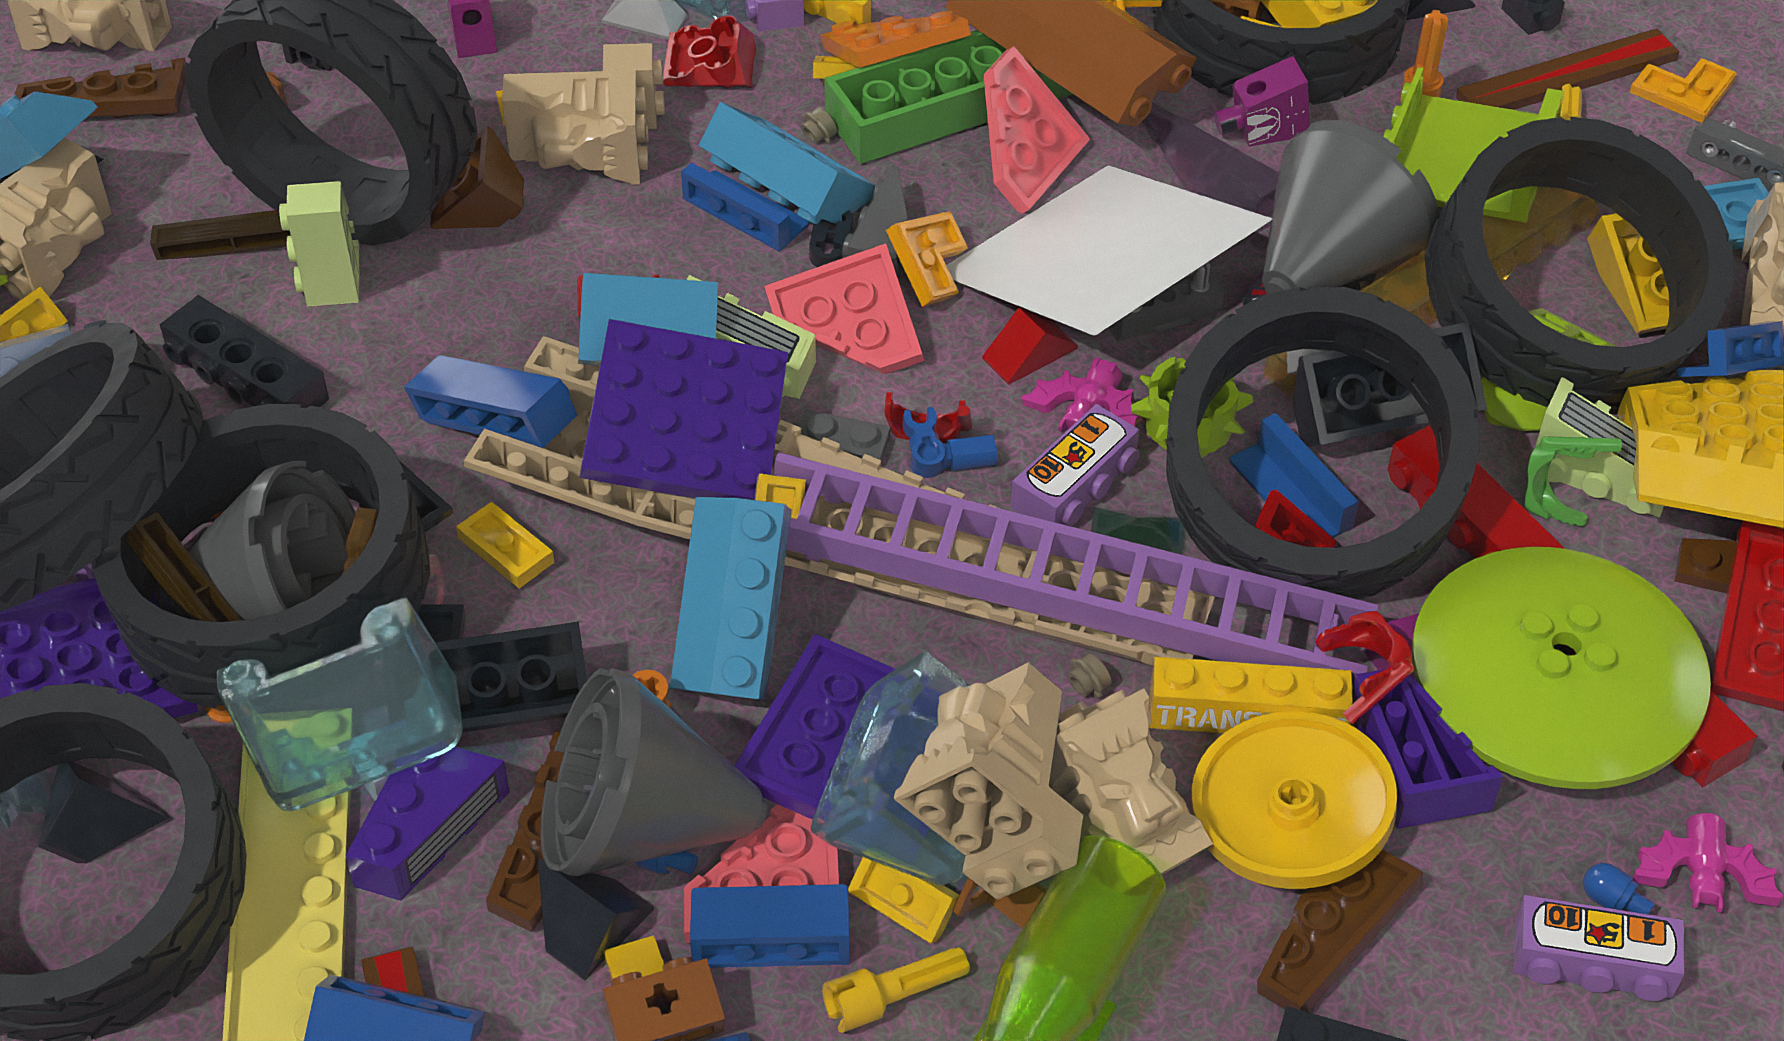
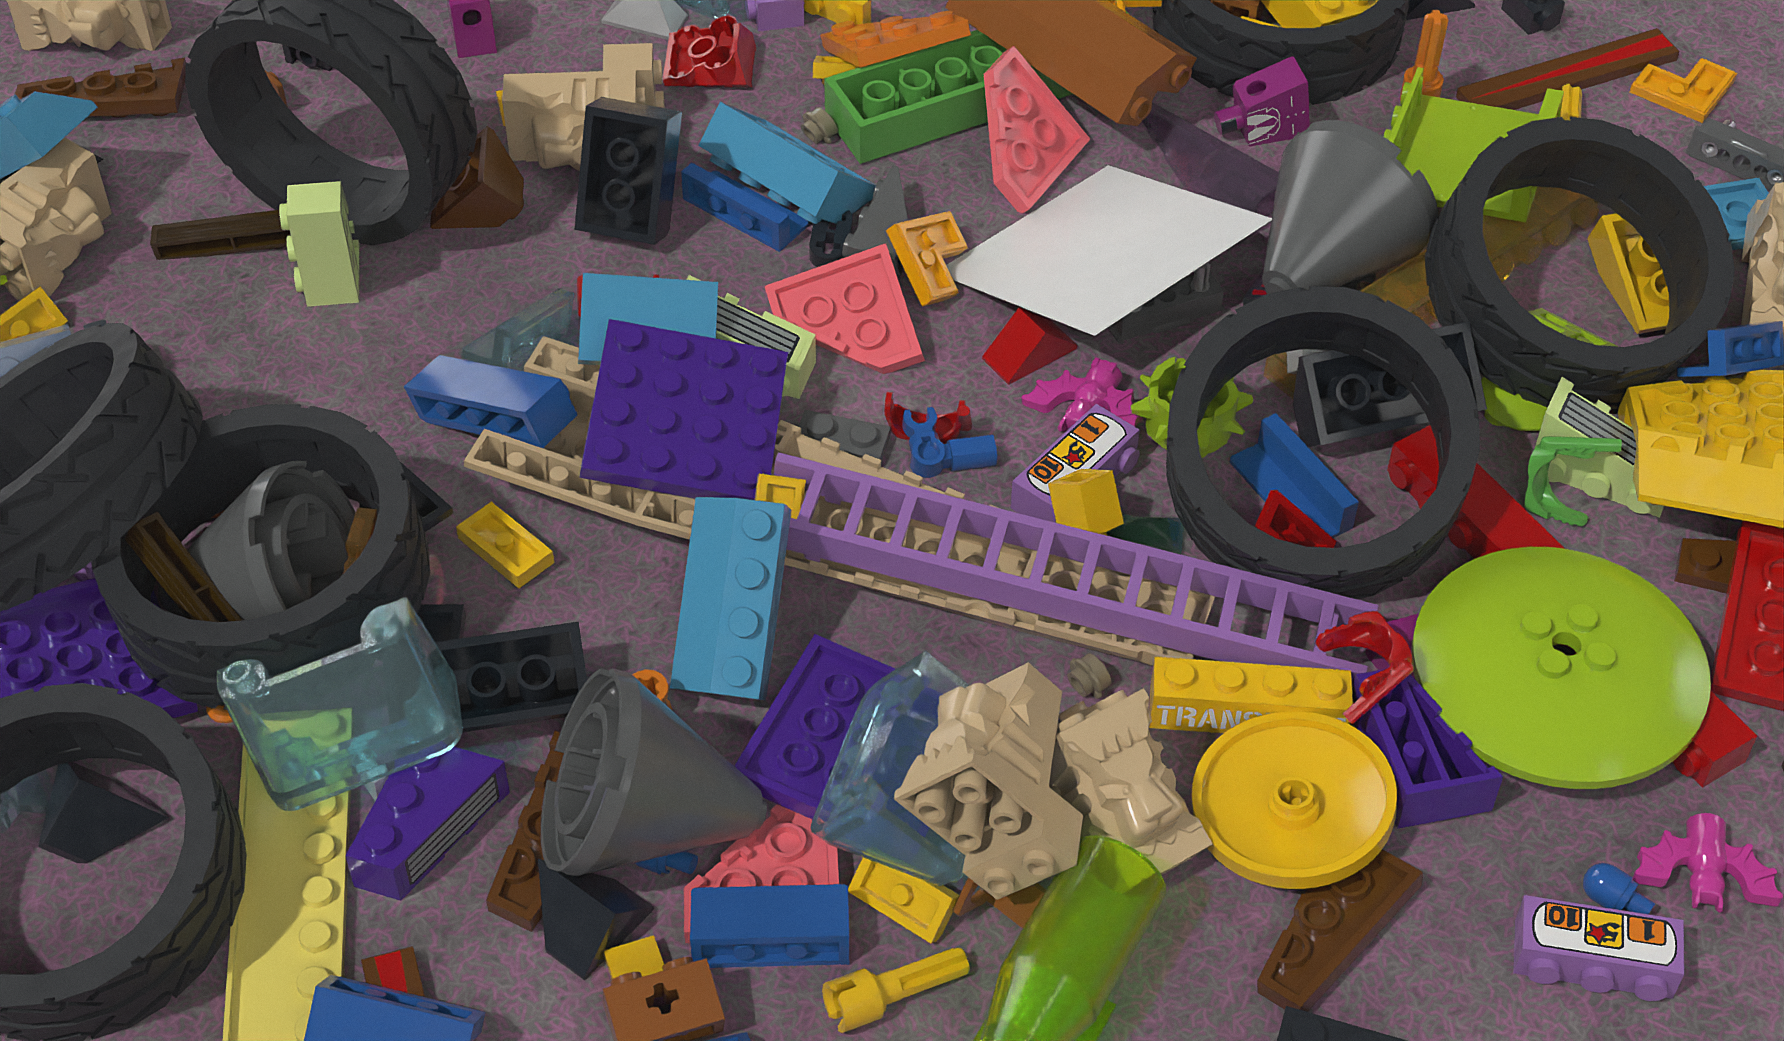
(239, 358): black brick -> none
(519, 336): none -> clear light blue panel
(627, 170): none -> black brick
(1087, 500): none -> yellow brick

